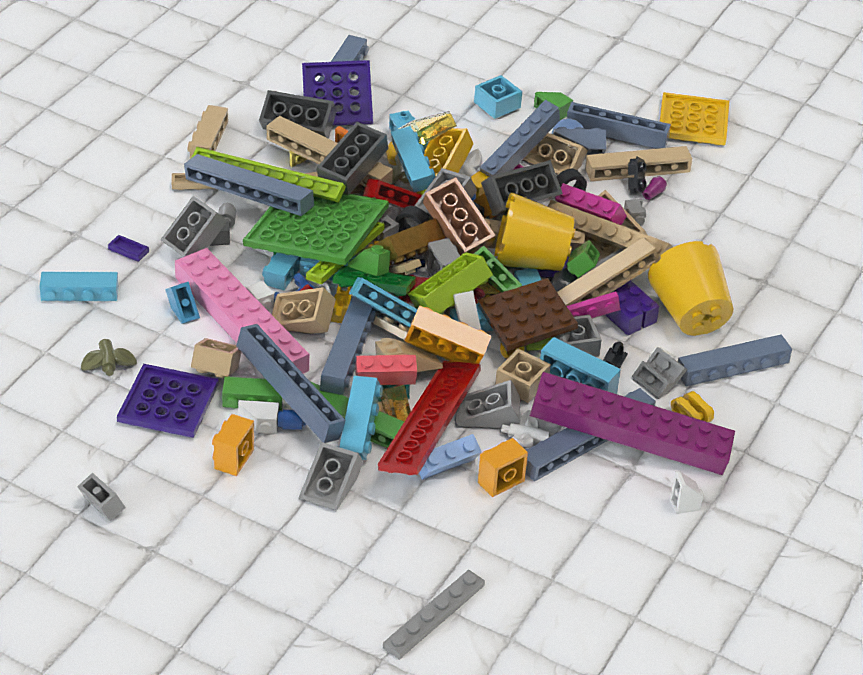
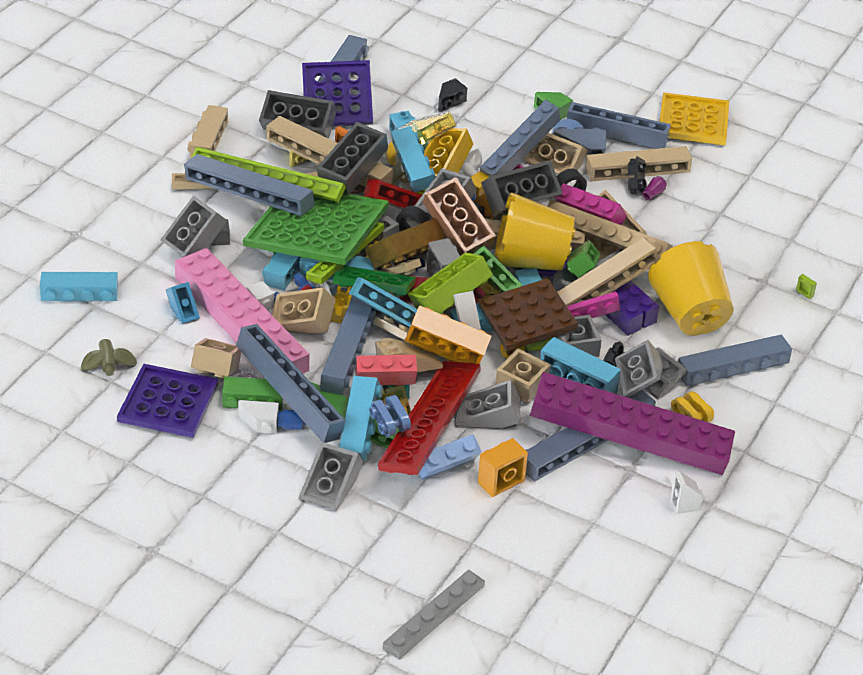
(101, 496): light grey brick -> none
(128, 248): dark purple tile -> none
(228, 211): light grey brick -> none
(233, 444): light orange brick -> none
(372, 261): bright green slope -> none
(390, 416): none -> medium blue brick
(452, 94): none -> black slope
(498, 96): medium azure brick -> none
(526, 431): white plant -> none
(635, 209): light grey brick -> none
(639, 368): none -> light grey slope
(806, 286): none -> lime tile

